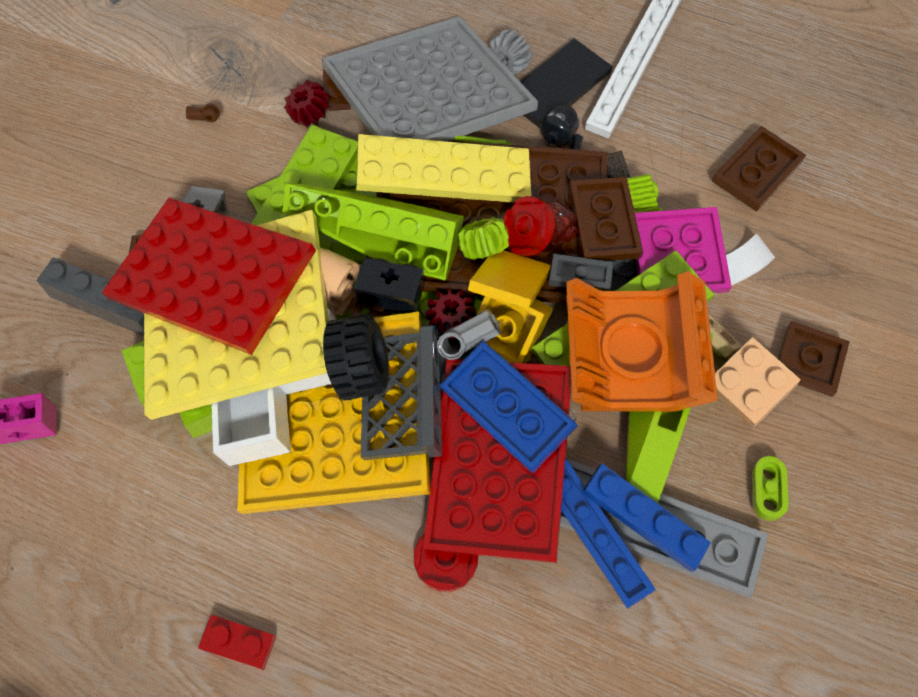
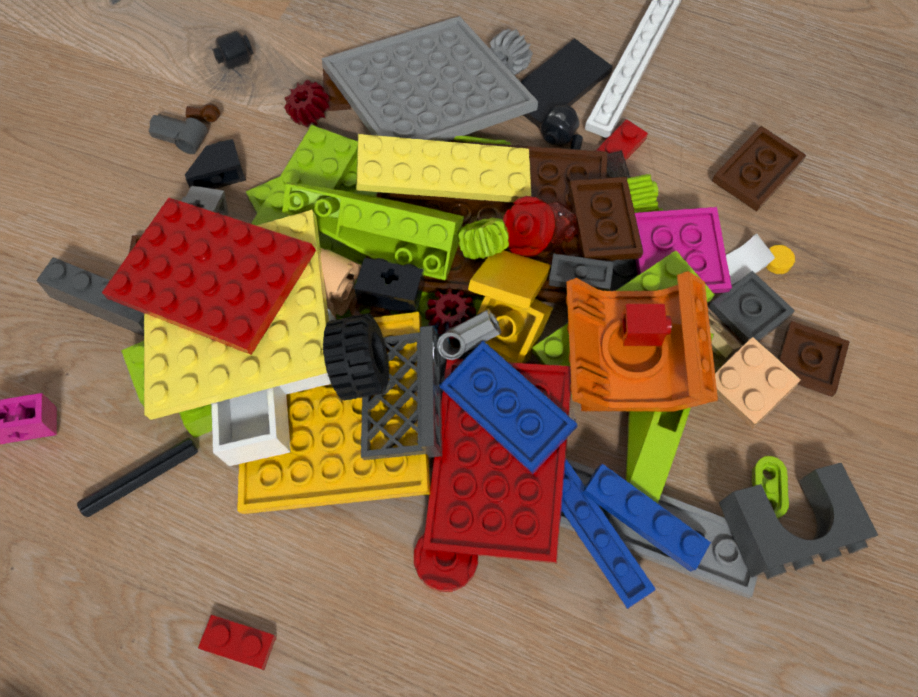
(137, 477): none -> black axle
(185, 134): none -> dark grey piece
(216, 166): none -> black slope
(232, 50): none -> black head
(626, 137): none -> red plate
(645, 324): none -> red brick
(751, 308): none -> dark grey plate
(772, 548): none -> dark grey arch
(783, 259): none -> yellow tile

